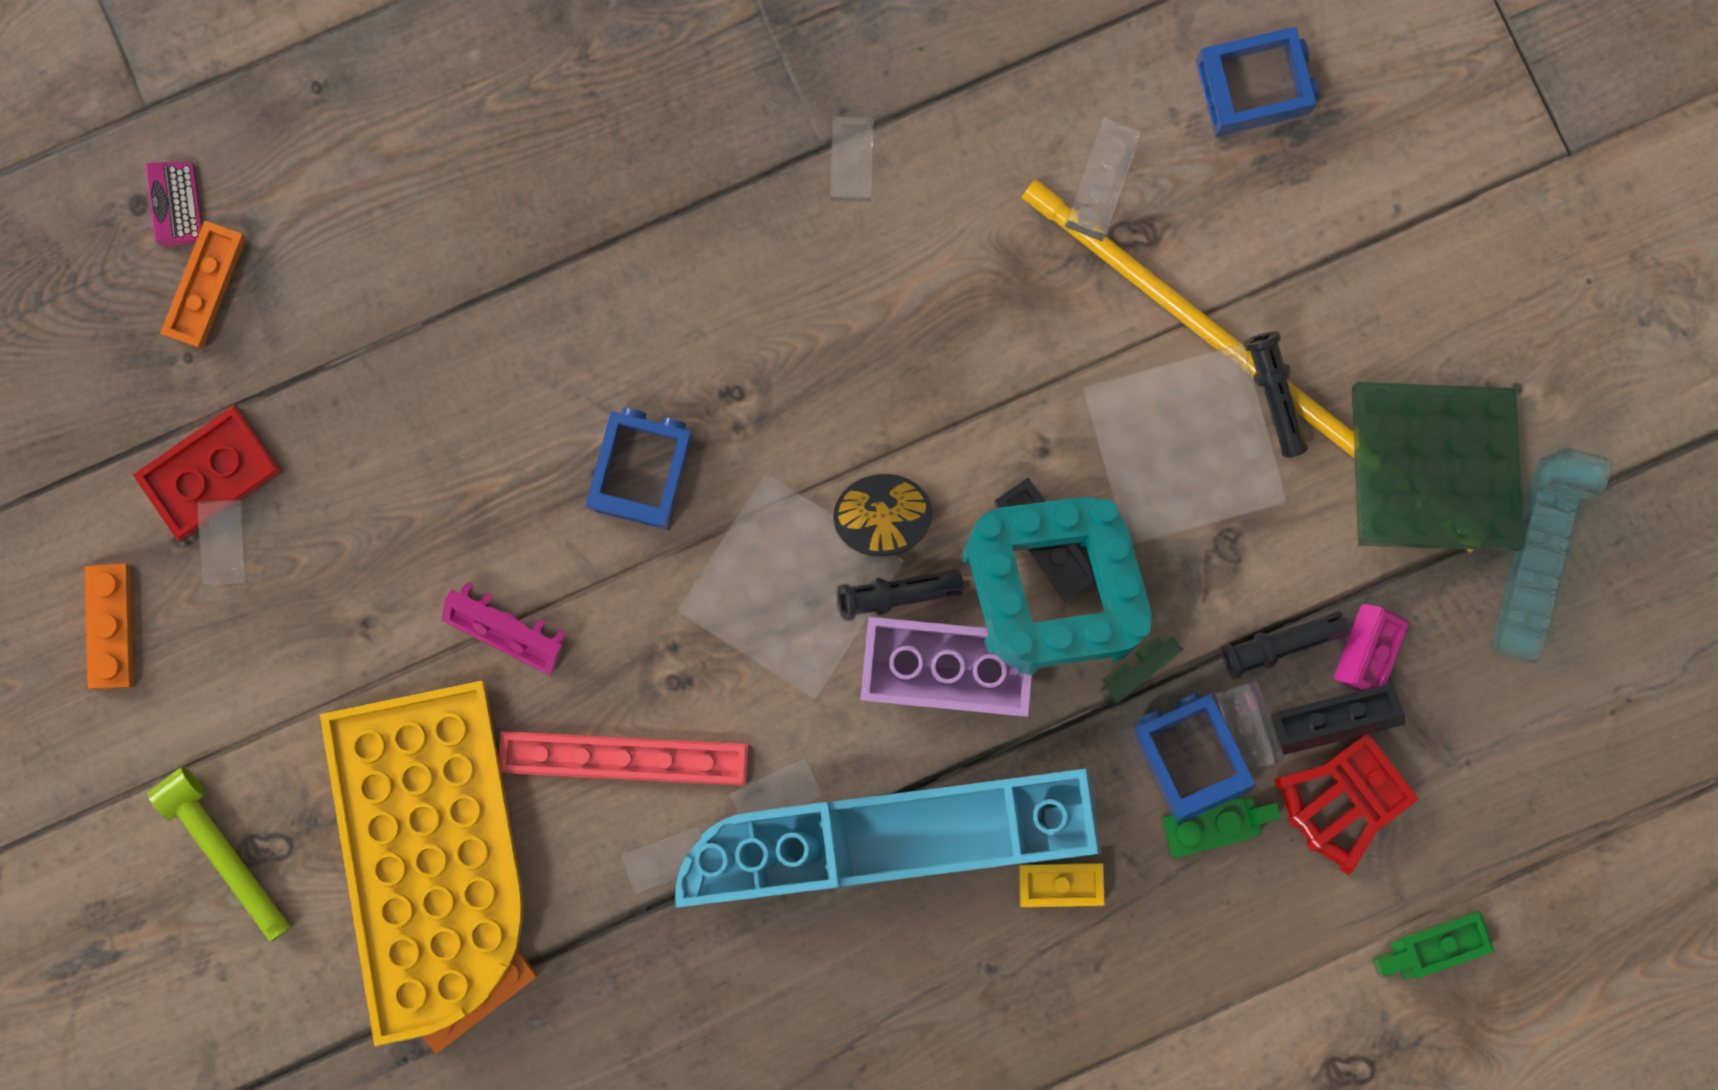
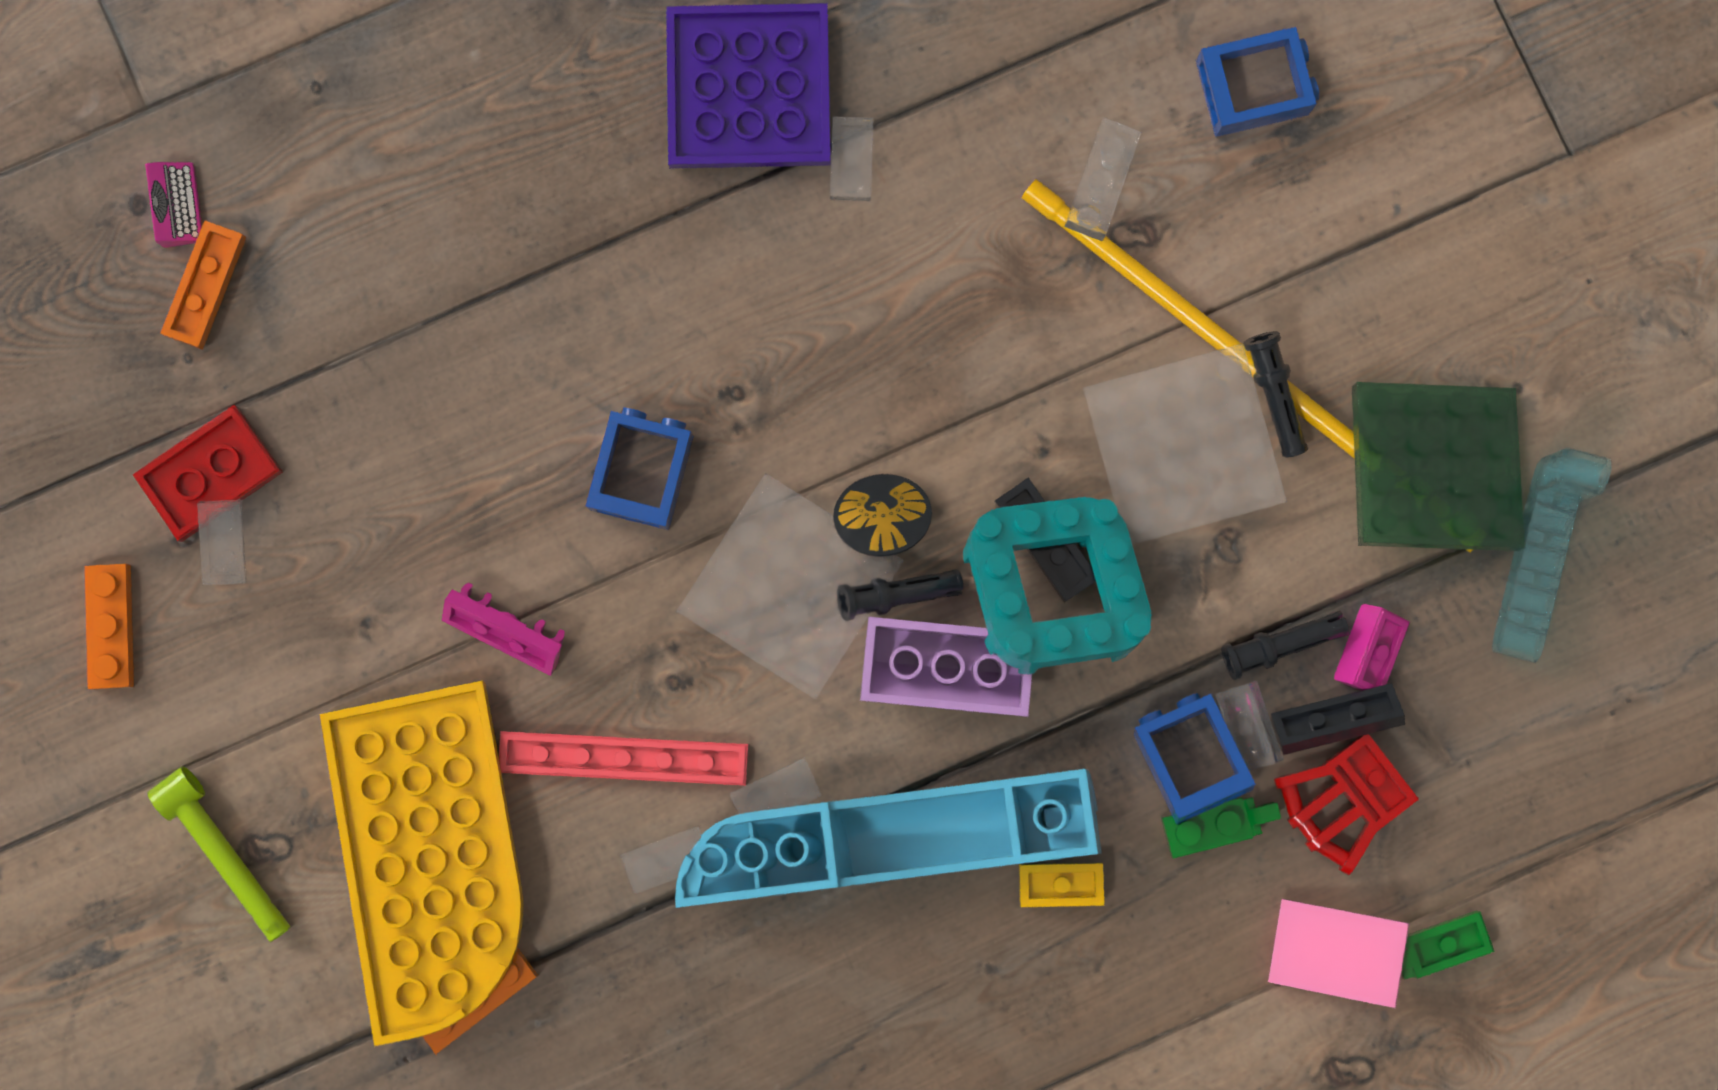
(748, 85): none -> dark purple plate
(1150, 659): clear green plate -> none
(1338, 953): none -> bright pink tile

